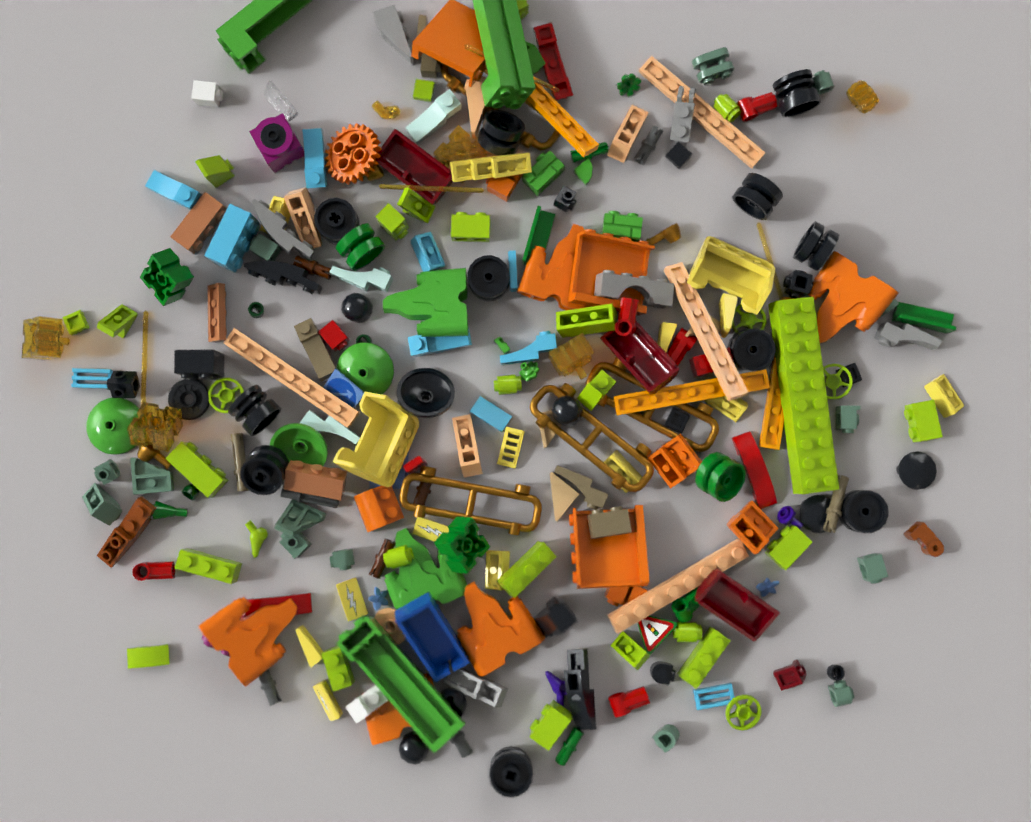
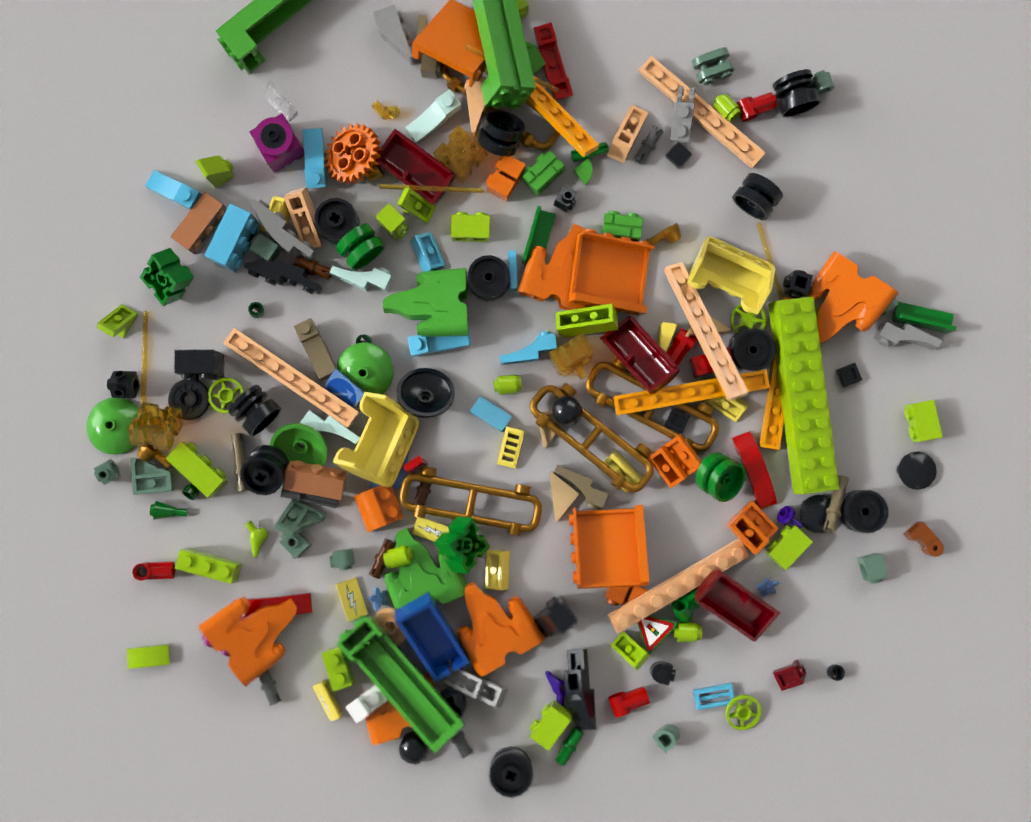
(43, 338): clear yellow brick -> none
(75, 322): lime tile -> none
(76, 378): medium azure tile -> none
(102, 505): sand green slope -> none
(127, 532): dark orange slope -> none
(206, 93): white brick -> none
(216, 313): nougat plate -> none
(309, 645): light yellow slope -> none
(334, 336): red brick -> none
(356, 307): black hair -> none
(423, 90): lime tile -> none
(467, 446): light nougat slope -> none
(491, 167): light yellow slope -> none
(502, 345): bright green tile -> none
(526, 569): lime brick -> none
(529, 371): bright green plant -> none
(596, 390): lime slope -> none
(609, 523): dark tan brick -> none
(627, 314): red piece -> none
(628, 84): green plant -> none
(655, 293): light grey arch -> none
(703, 657): lime brick -> none
(727, 308): light yellow slope -> none
(816, 246): black wheel -> none
(834, 380): lime wheel -> none
(841, 693): sand green plate -> none
(847, 418): sand green brick -> none
(862, 96): clear yellow gear -> none
(944, 396): light yellow slope -> none

